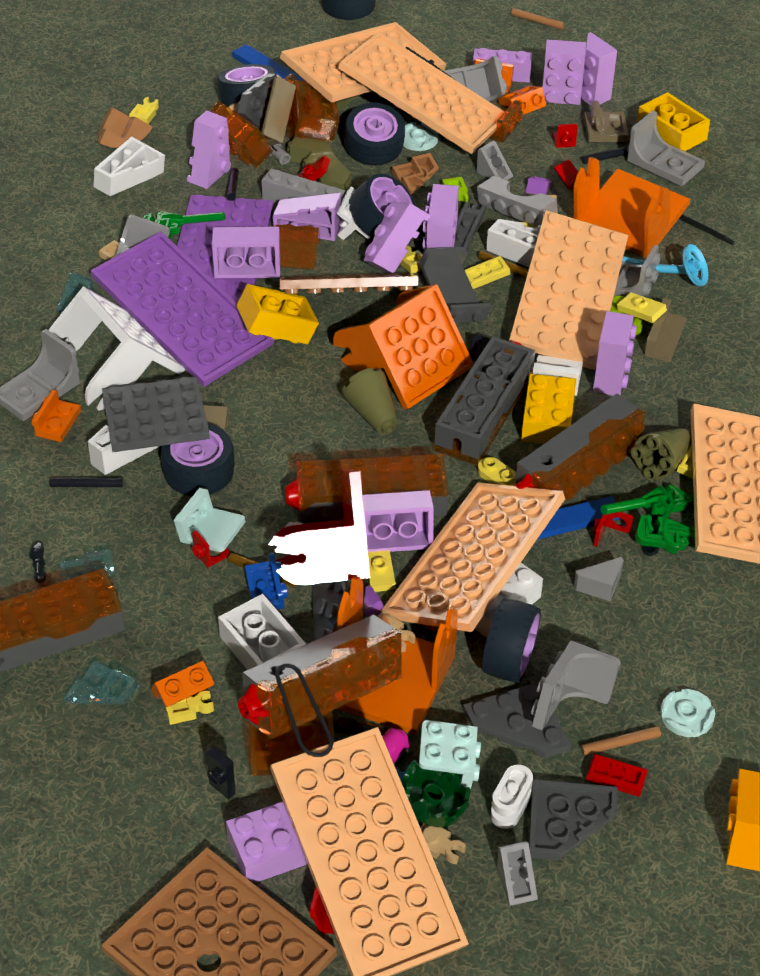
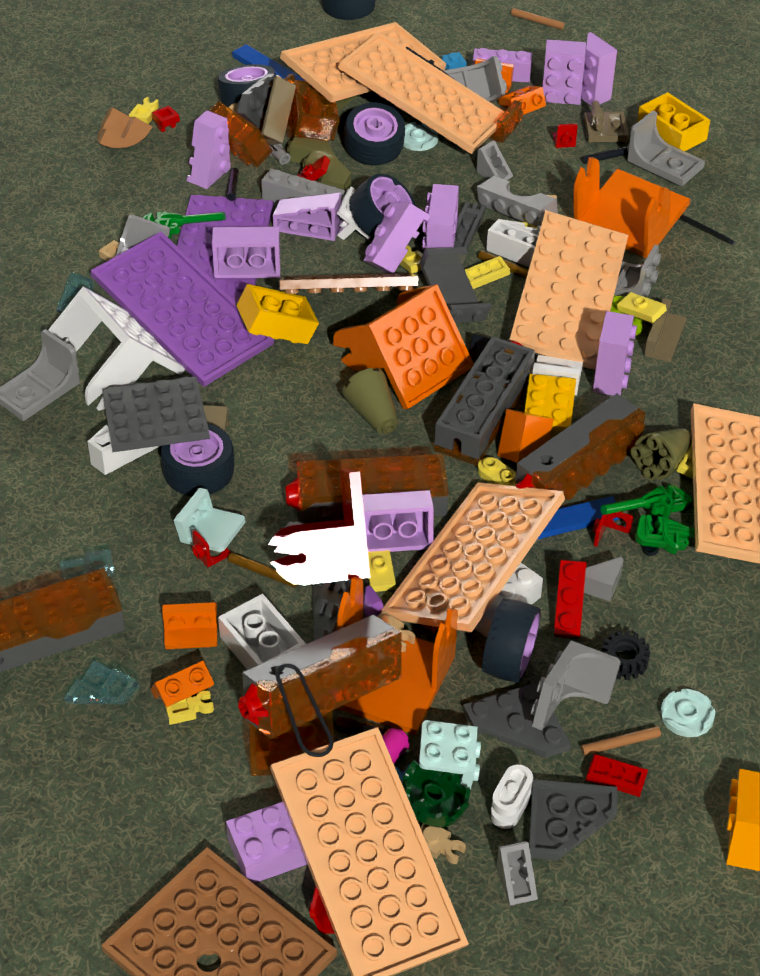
(36, 554): black piece -> none
(55, 417): orange bracket -> none
(86, 482): black bar -> none
(127, 167): white wedge -> none
(165, 117): none -> red tile
(190, 625): none -> orange bracket
(221, 772): black plate -> none
(265, 580): blue bracket -> none
(298, 246): clear orange bracket -> none
(416, 172): medium nougat slope -> none
(454, 60): none -> dark azure plate
(458, 181): lime plate -> none
(523, 434): none -> orange slope
(538, 185): medium lavender slope -> none
(567, 173): red bracket -> none
(570, 599): none -> red plate
(630, 644): none -> black tyre
(689, 267): medium azure dish -> none

